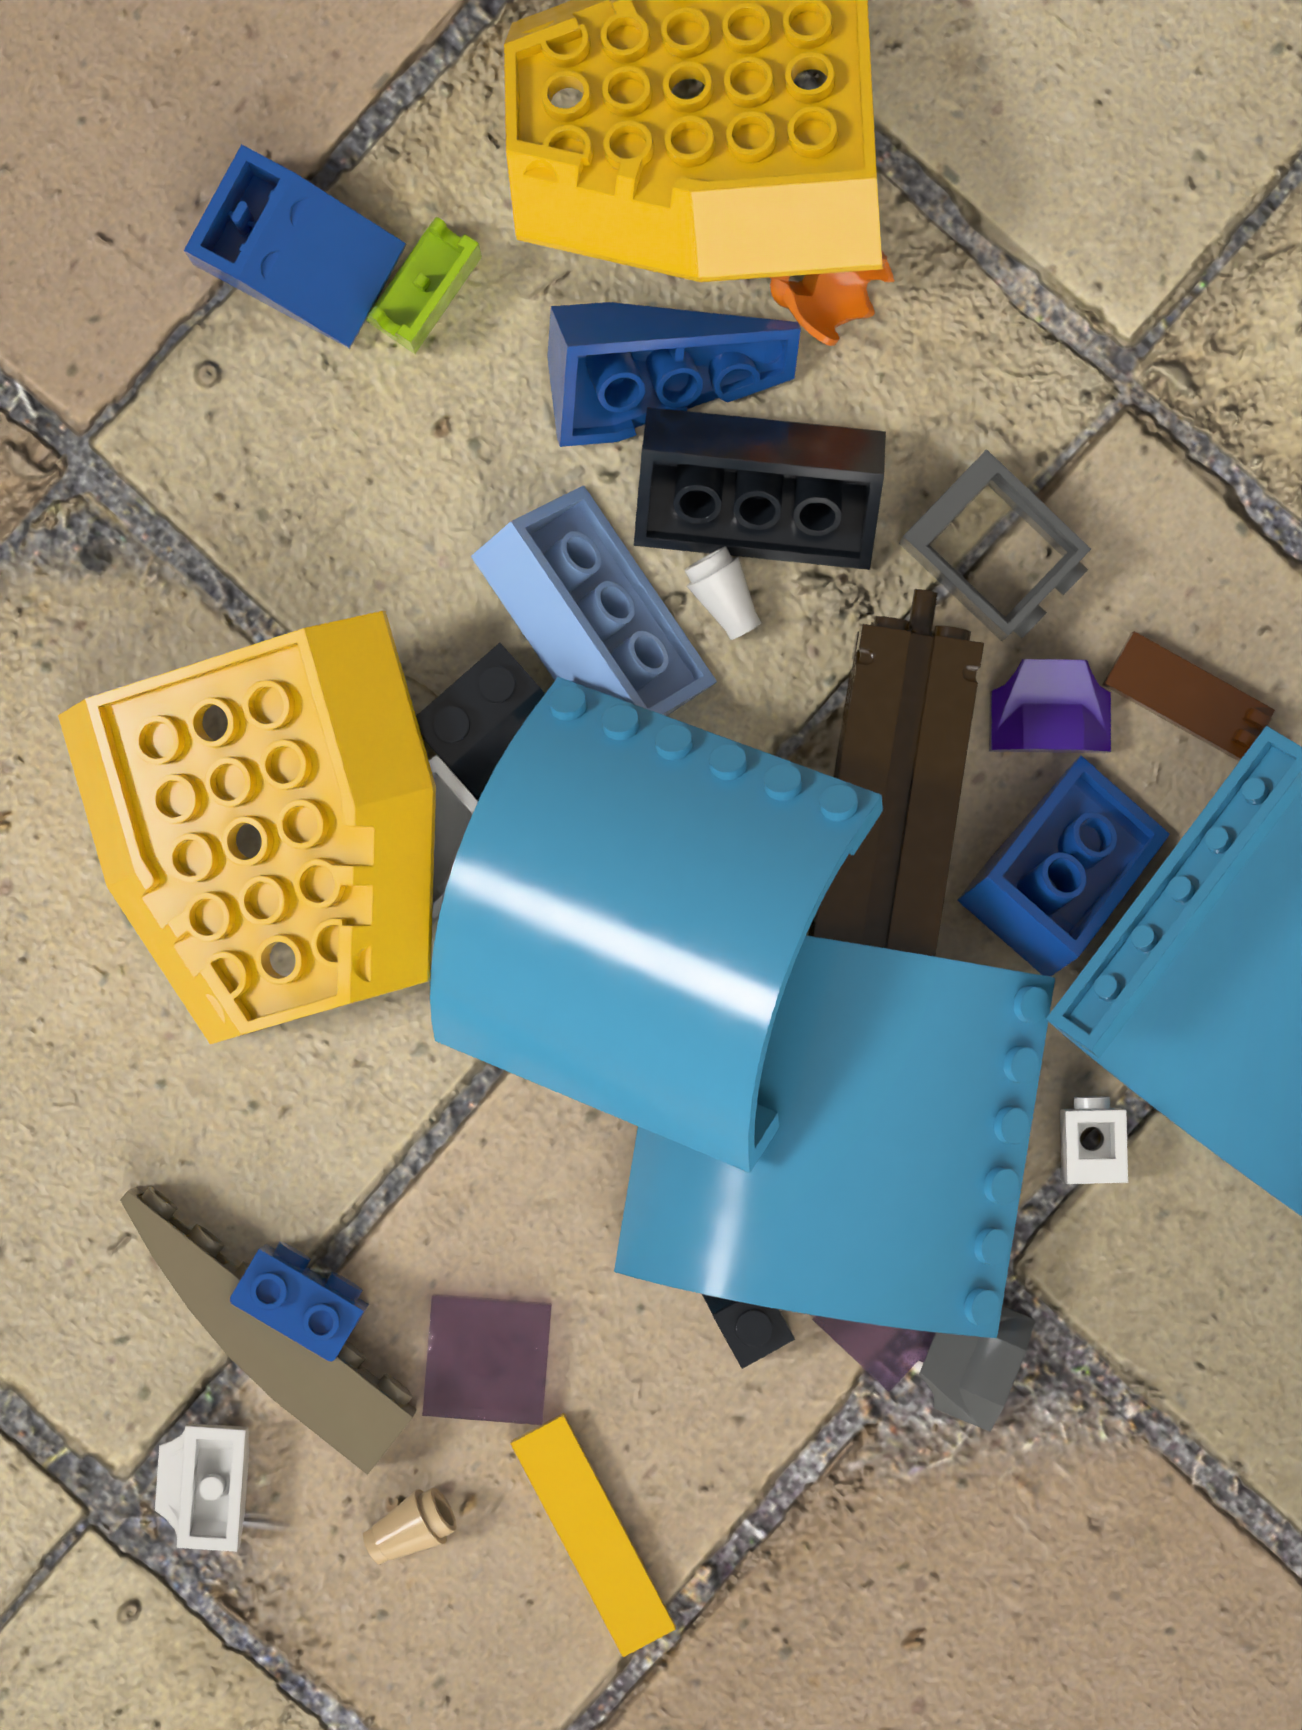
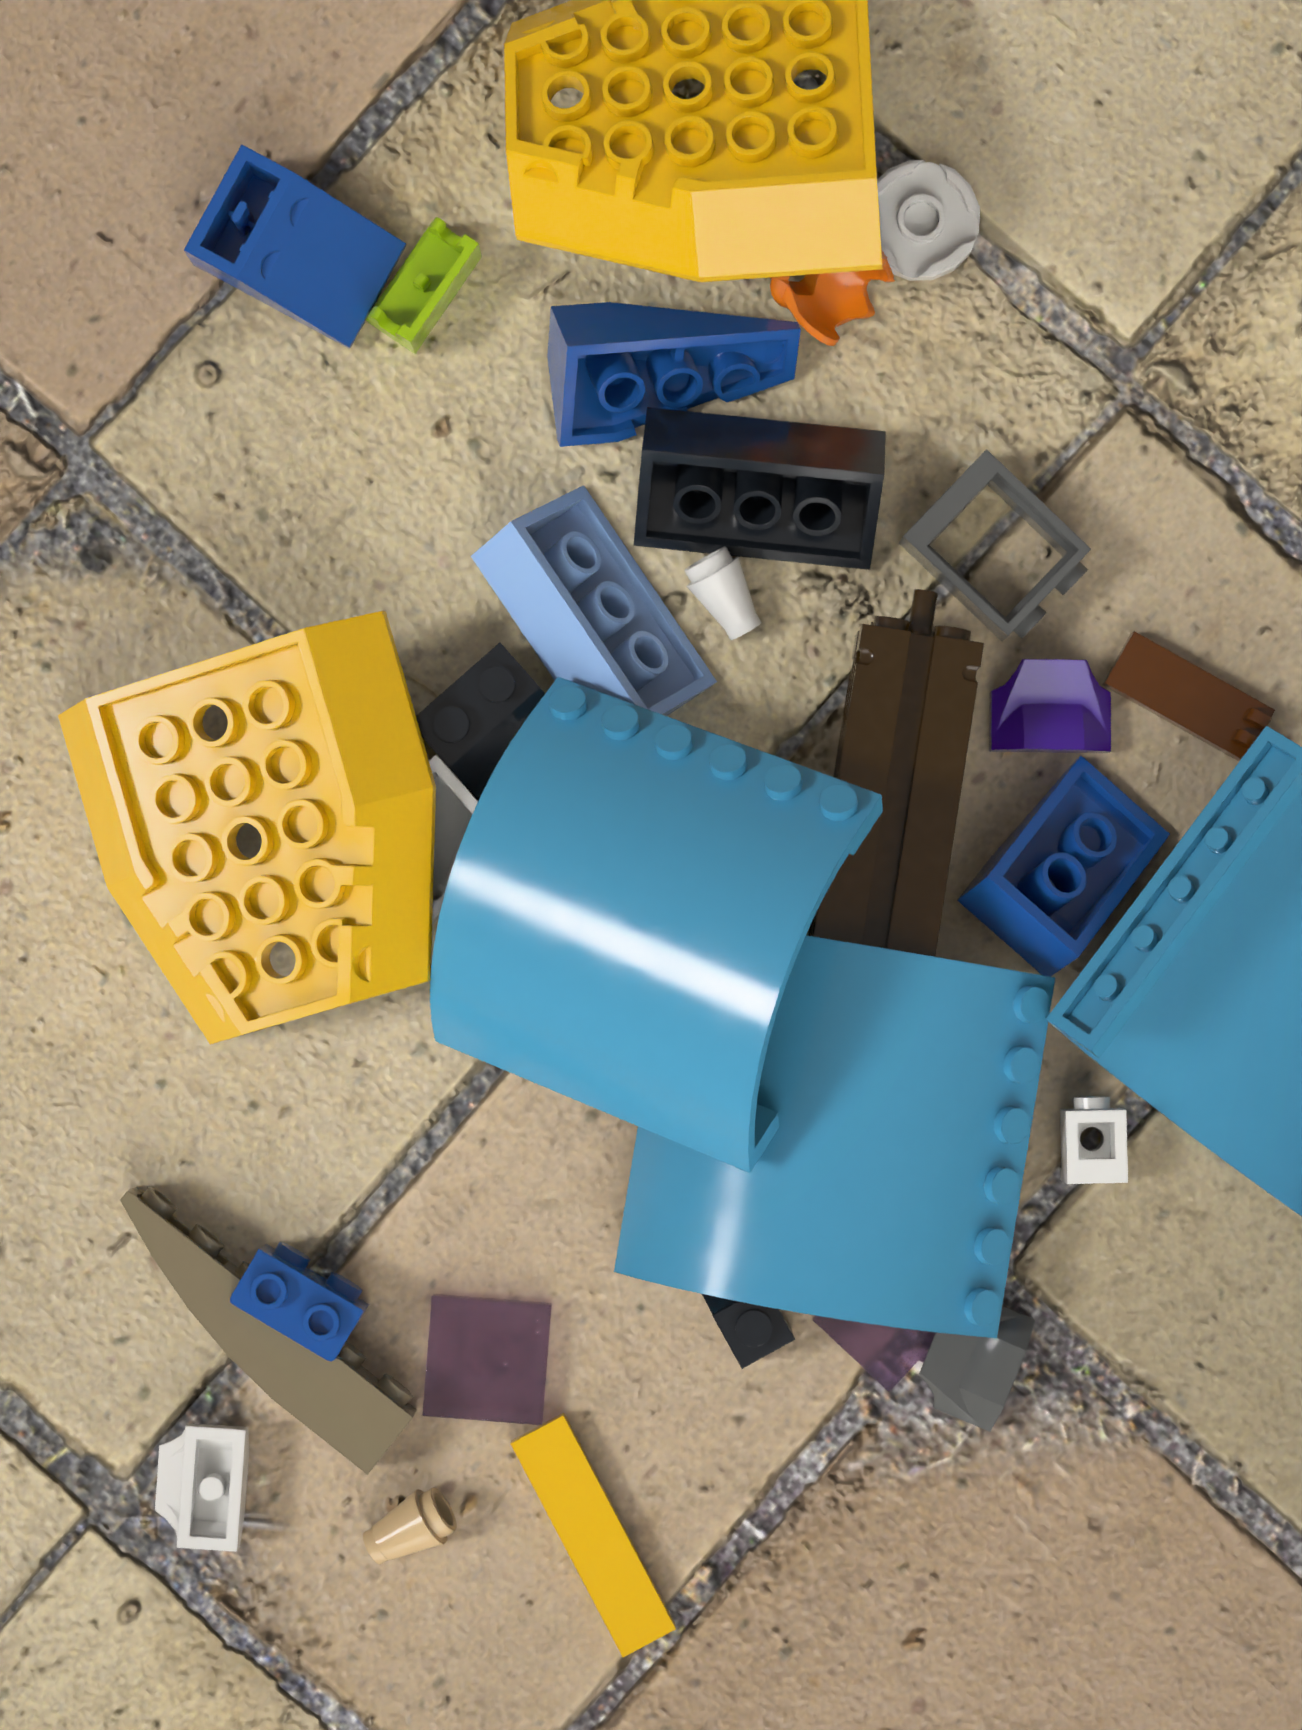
(926, 219): none -> white tile

